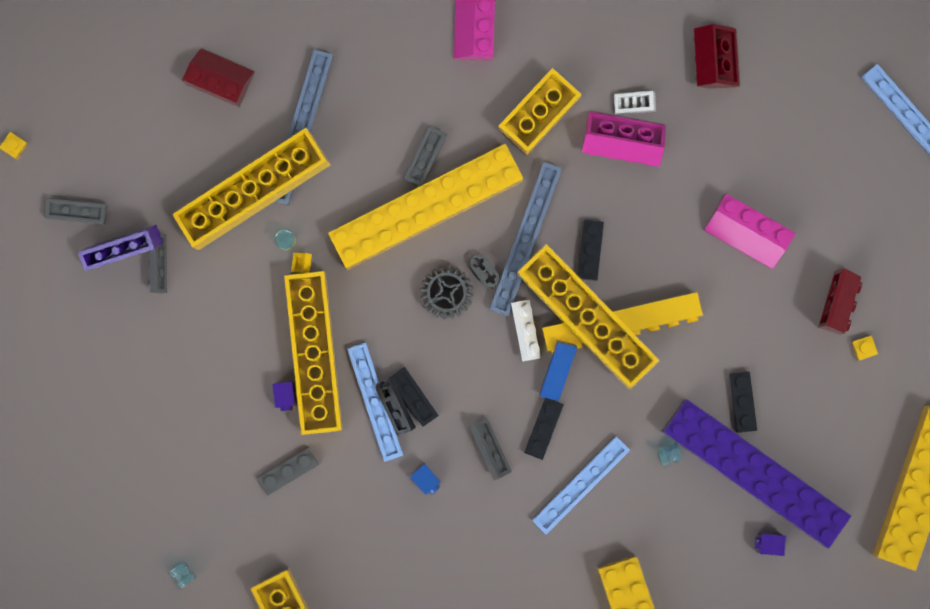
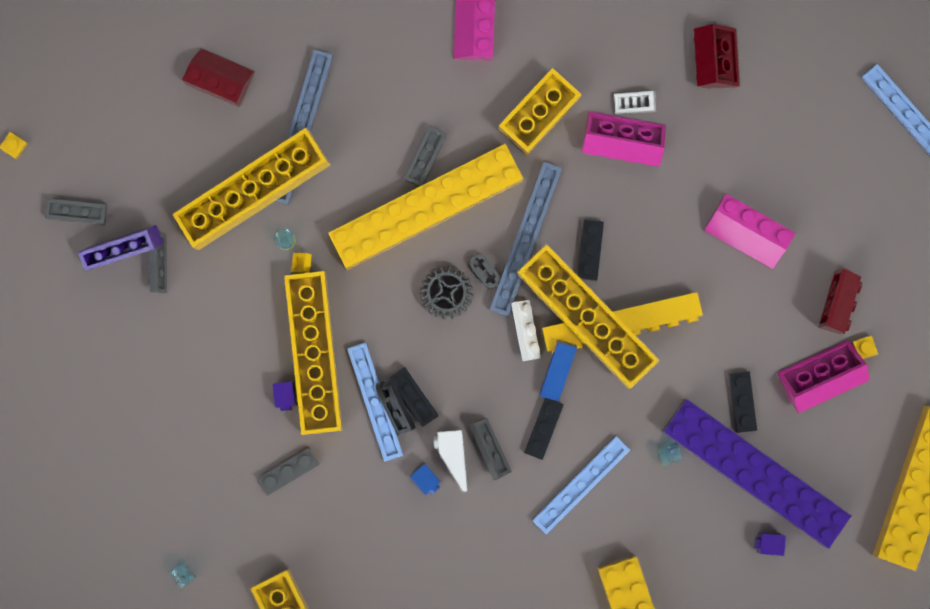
(451, 449): none -> white slope
(824, 376): none -> dark pink slope

